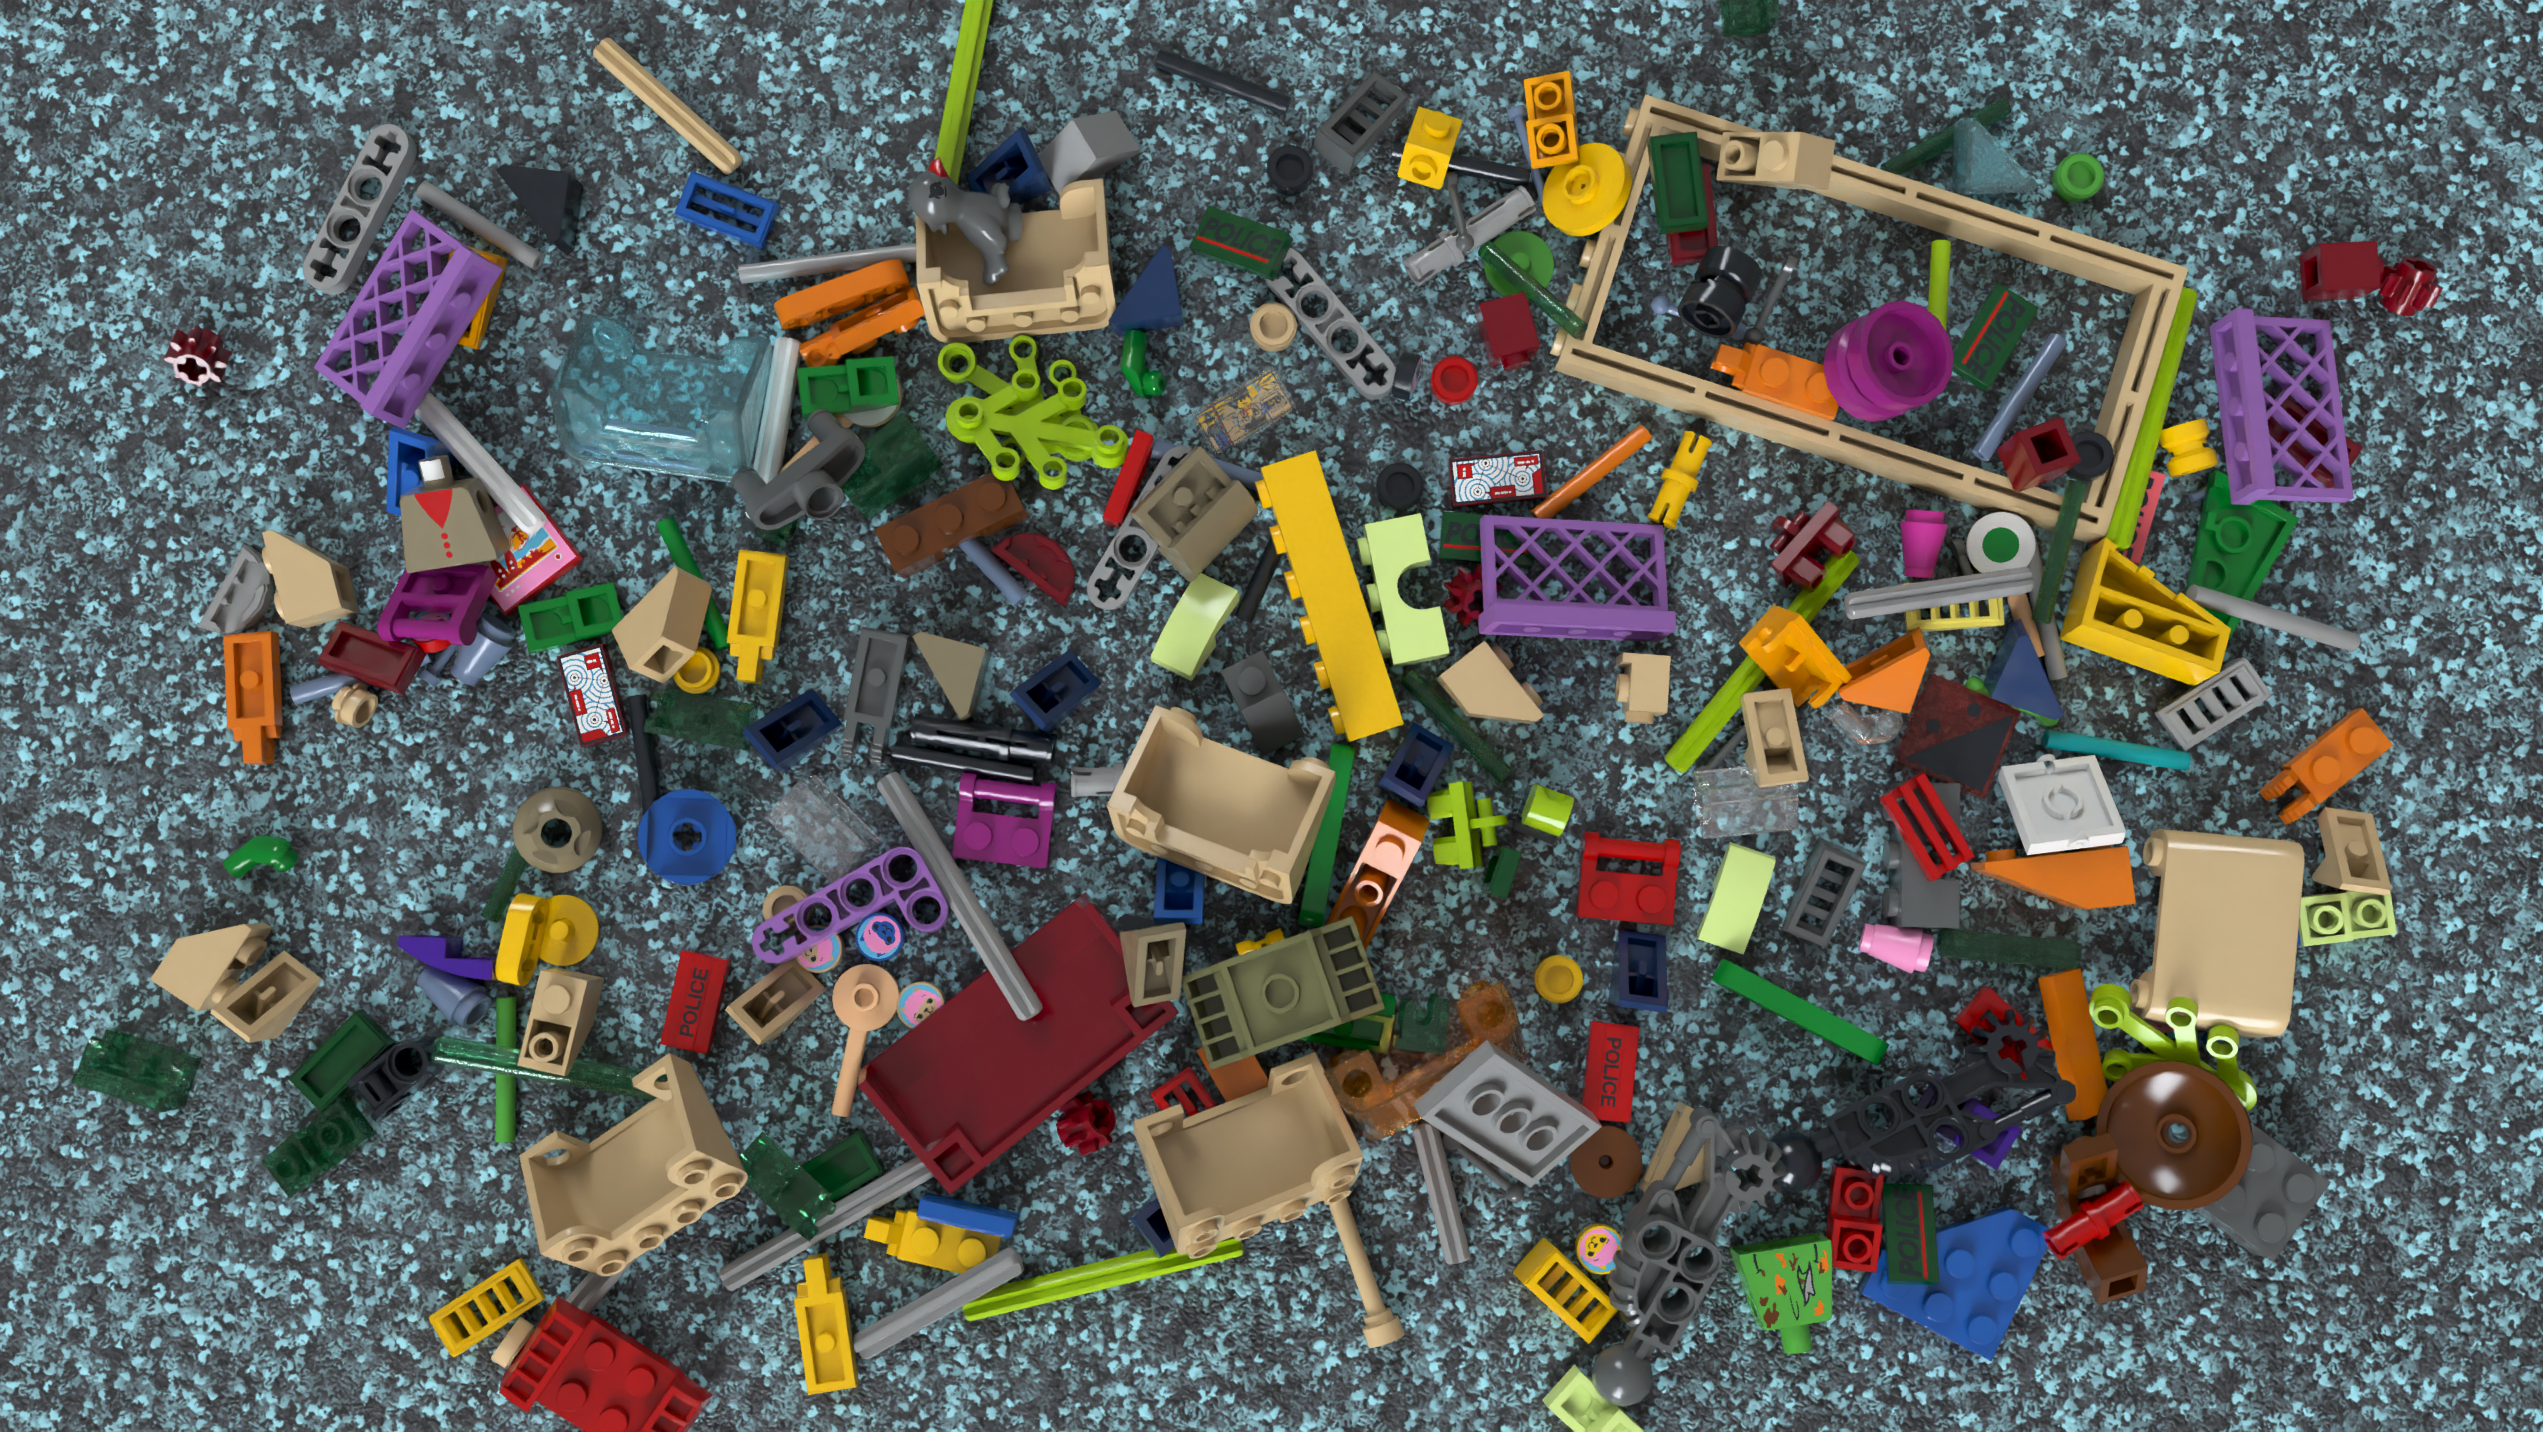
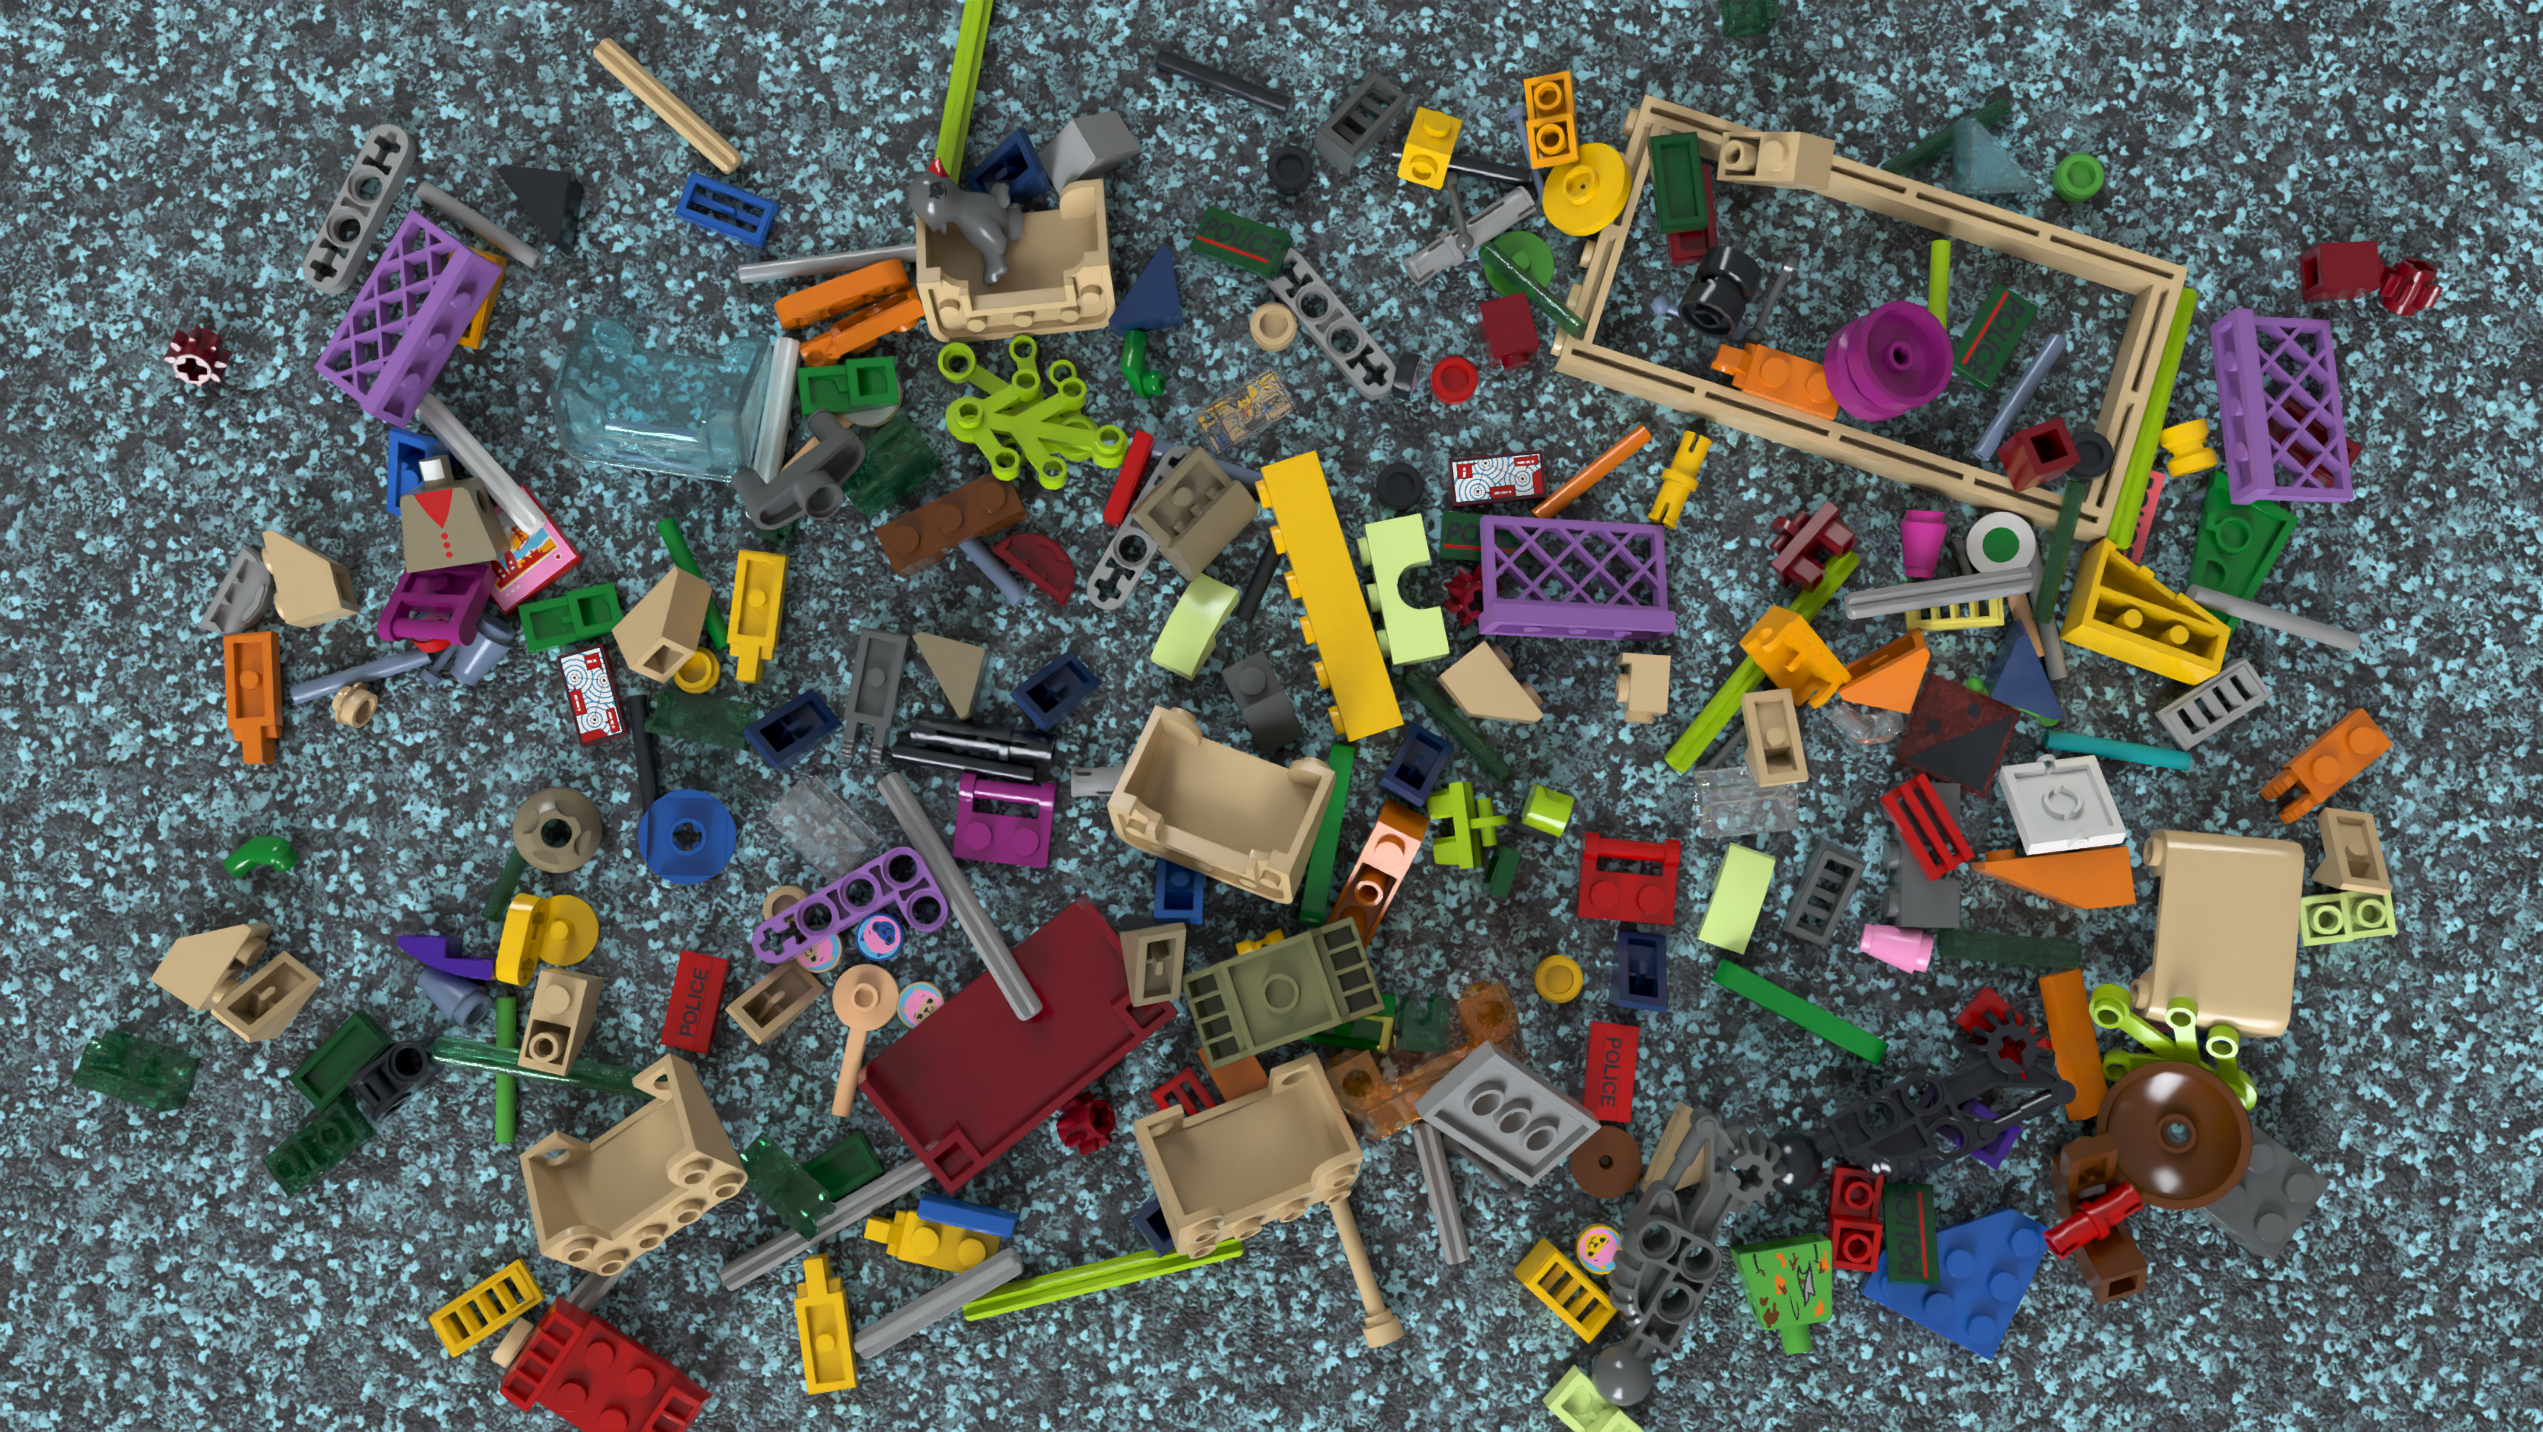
(370, 659): dark red tile -> none

